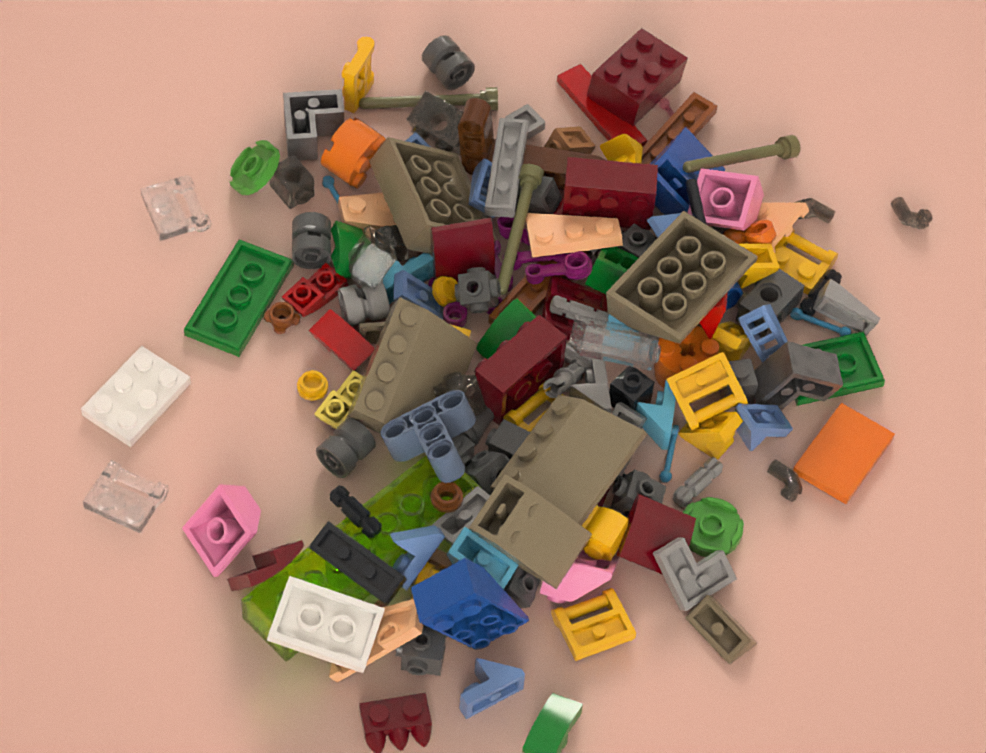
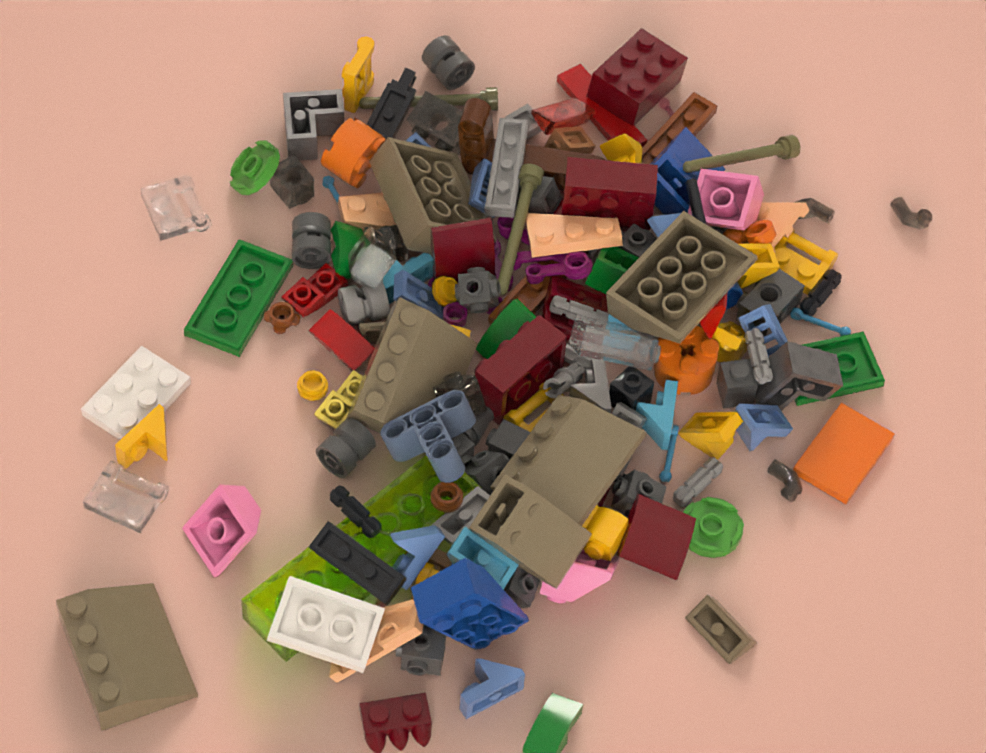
(125, 652): none -> dark tan slope
(146, 434): none -> yellow slope
(267, 565): dark red slope -> none
(393, 105): none -> black hinge
(562, 114): none -> clear red slope
(596, 632): yellow plate -> none
(689, 579): light grey plate -> none
(702, 381): yellow plate -> none
(758, 356): none -> light grey axle
(844, 308): light grey slope -> none

